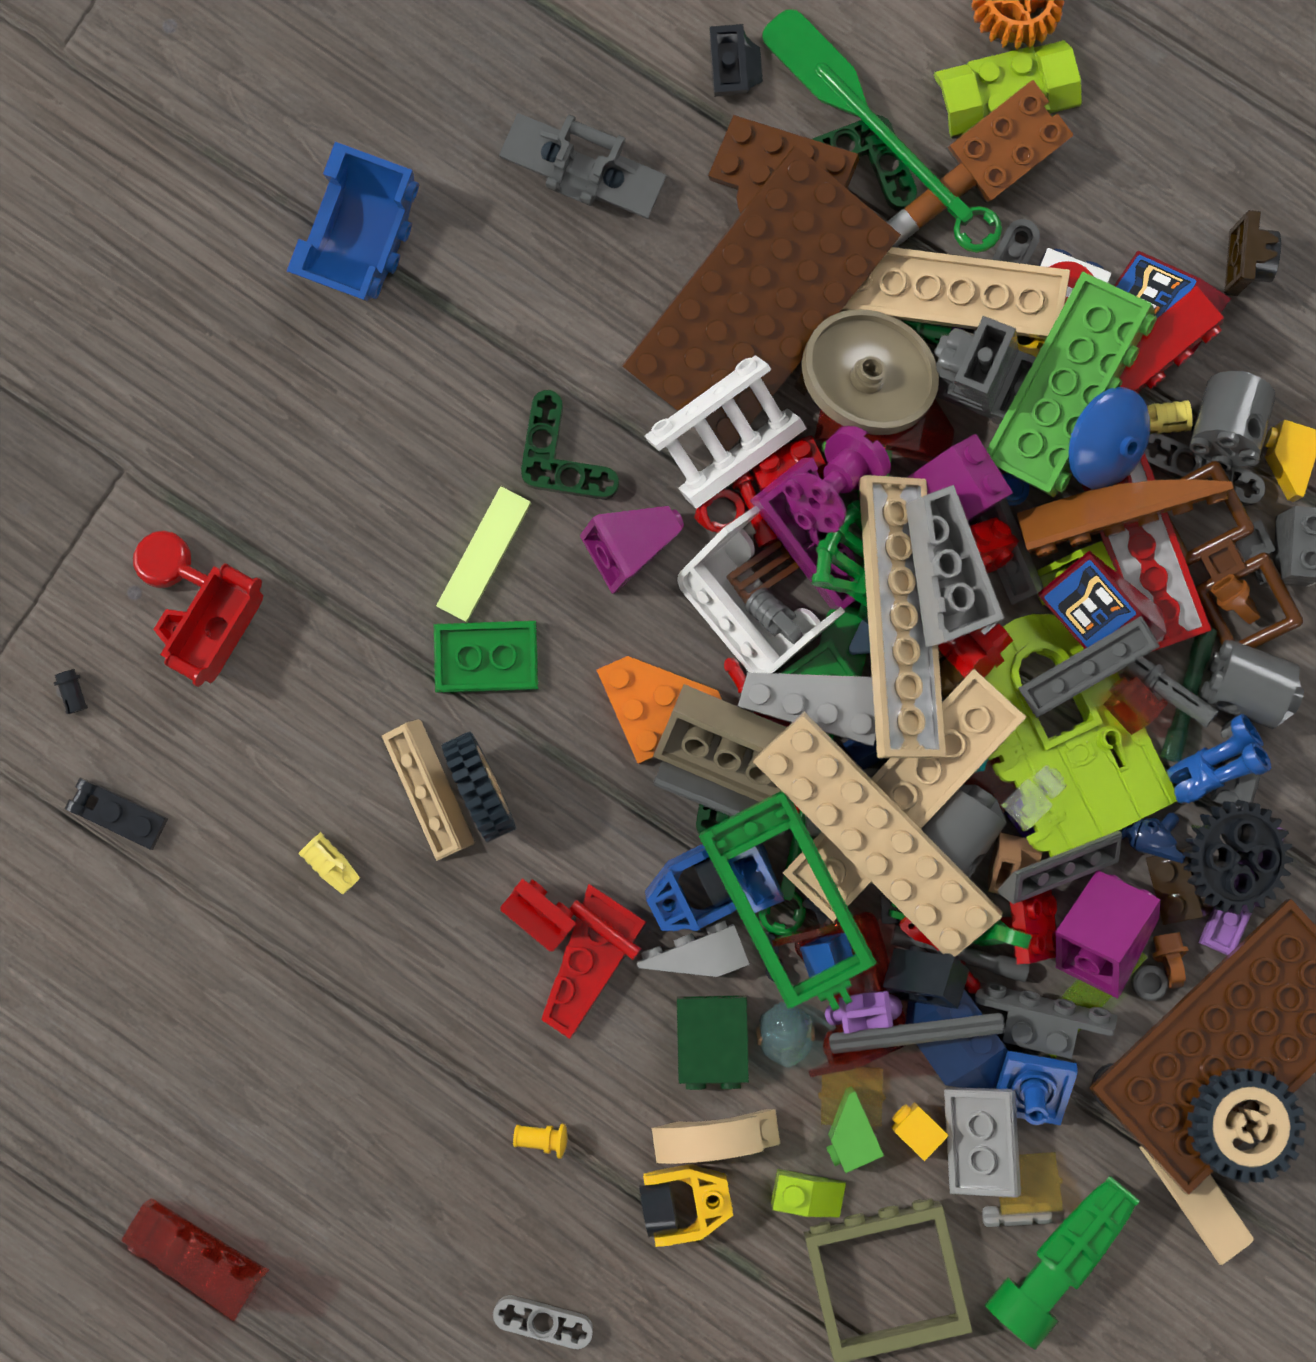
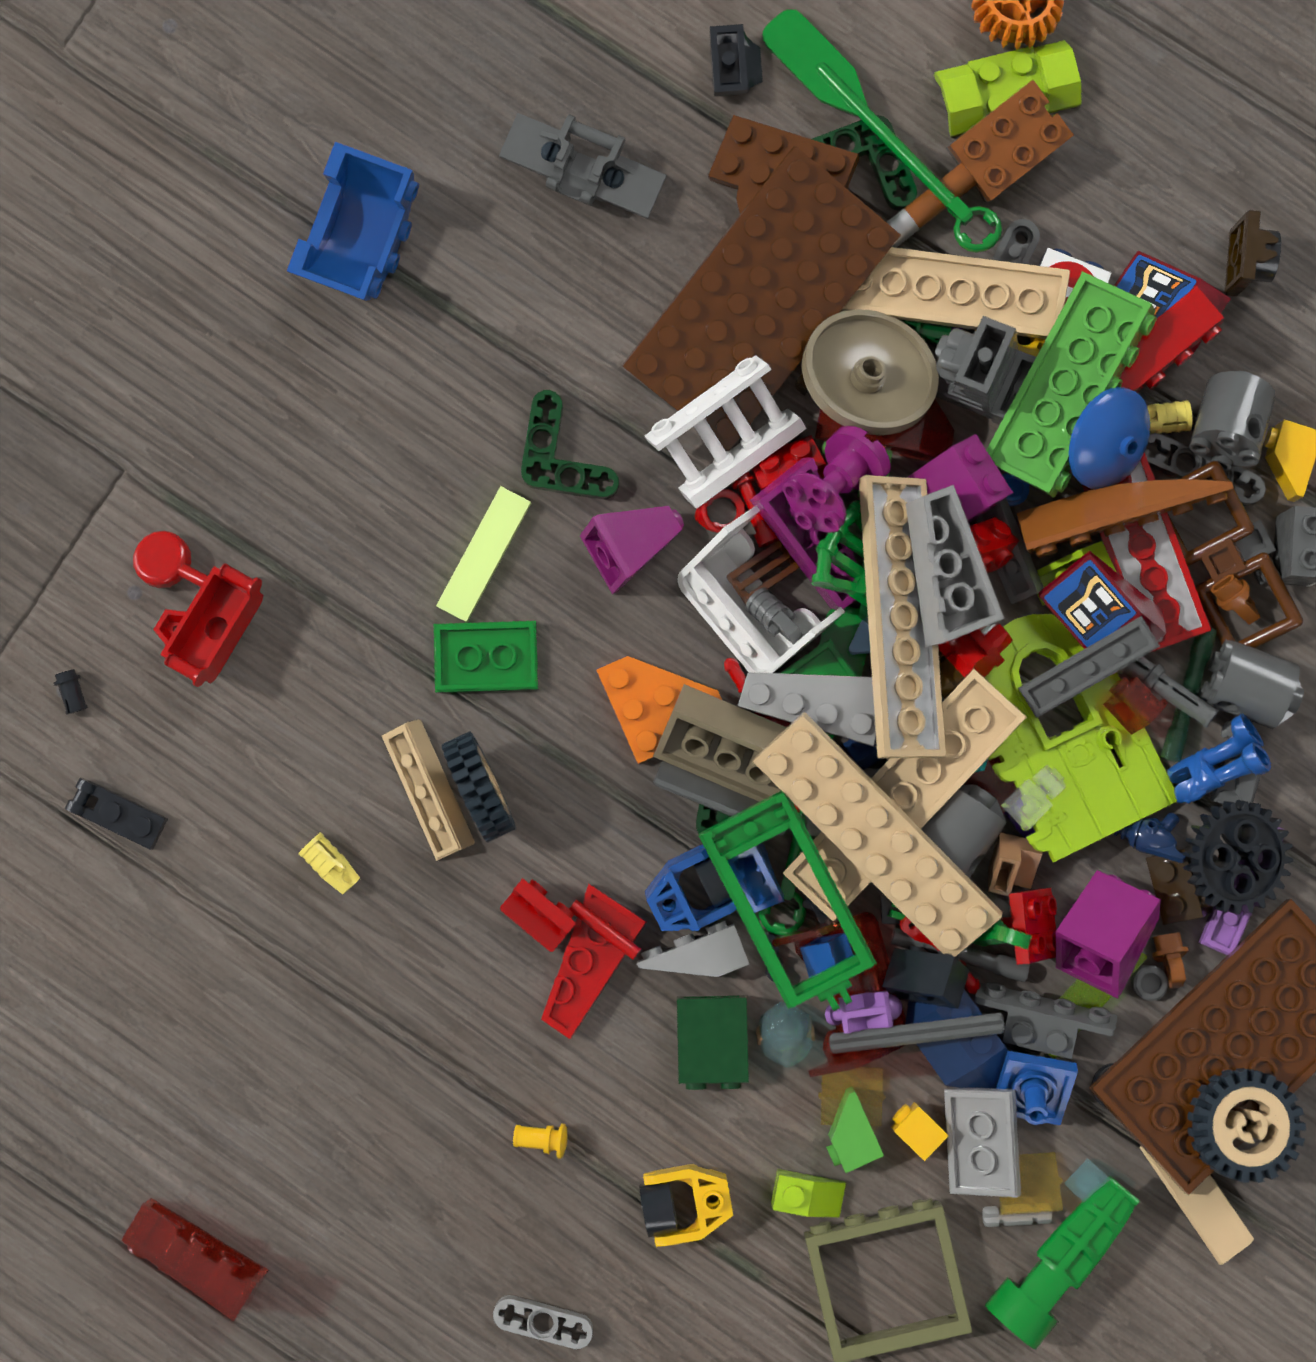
(716, 1138): tan arch -> none
(1062, 868): dark grey slope -> none
(1086, 1180): none -> clear light blue plate

